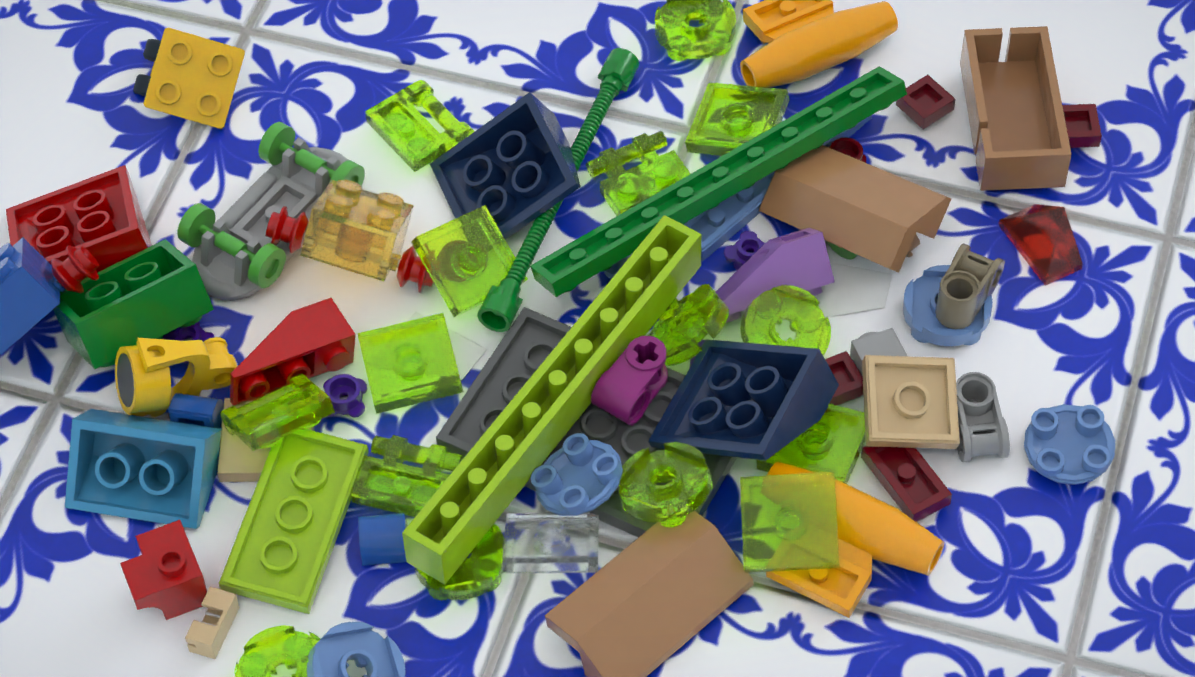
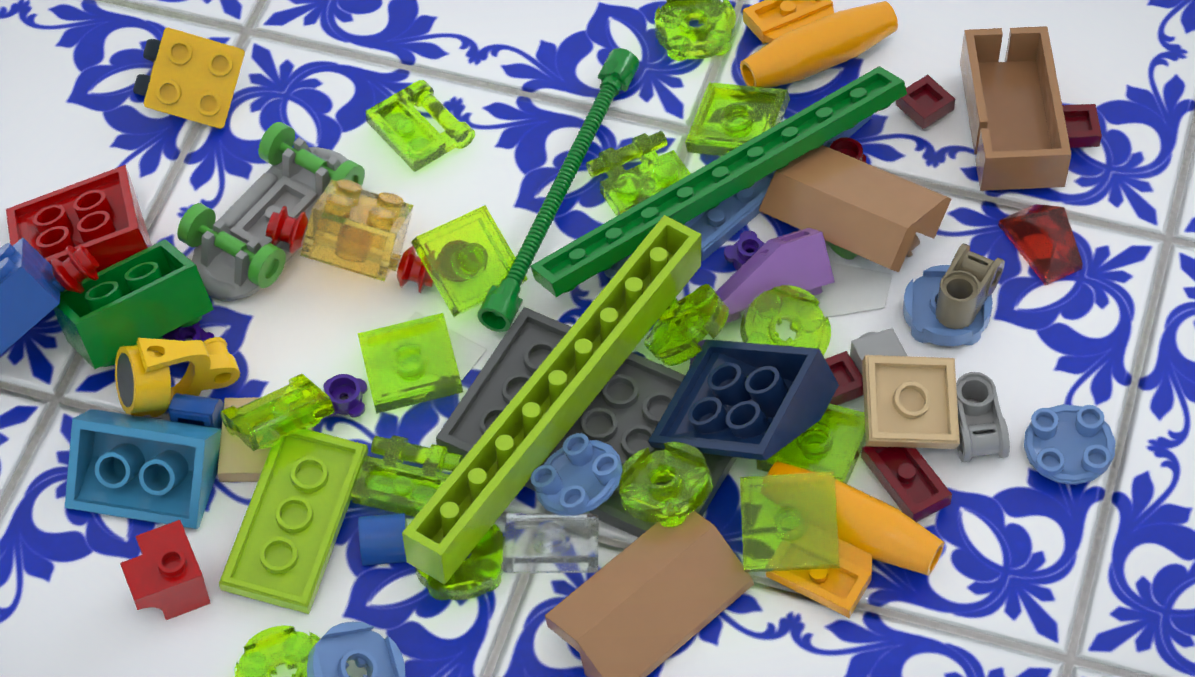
(209, 634): tan piece -> none
(305, 342): red slope -> none
(511, 165): dark blue slope -> none
(632, 380): magenta piece -> none

